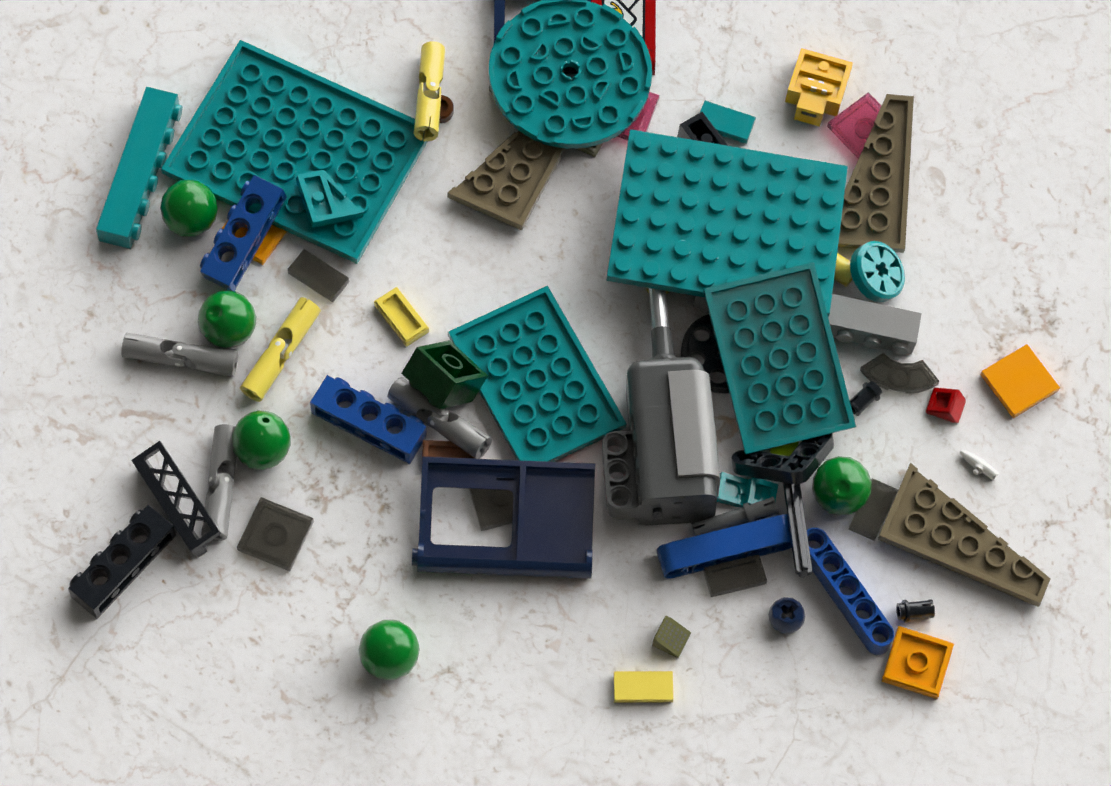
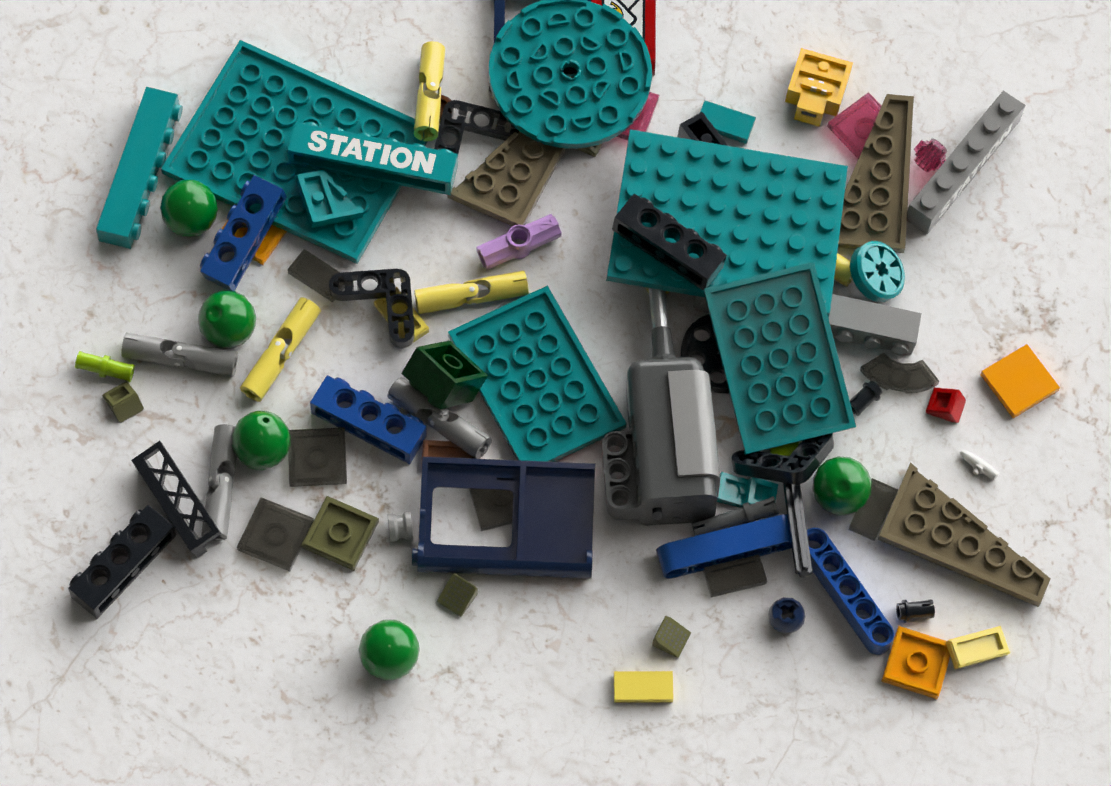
(104, 366): none -> lime pin
(123, 401): none -> olive slope
(317, 457): none -> clear smoke tile
(340, 533): none -> olive tile
(373, 157): none -> teal brick
(385, 289): none -> black beam
(400, 527): none -> light grey wheel
(455, 295): none -> light yellow piece
(458, 125): none -> black beam
(458, 595): none -> olive slope
(504, 249): none -> lavender piece
(673, 255): none -> black brick
(930, 155): none -> clear pink gear
(965, 162): none -> light grey brick
(977, 647): none -> light yellow tile

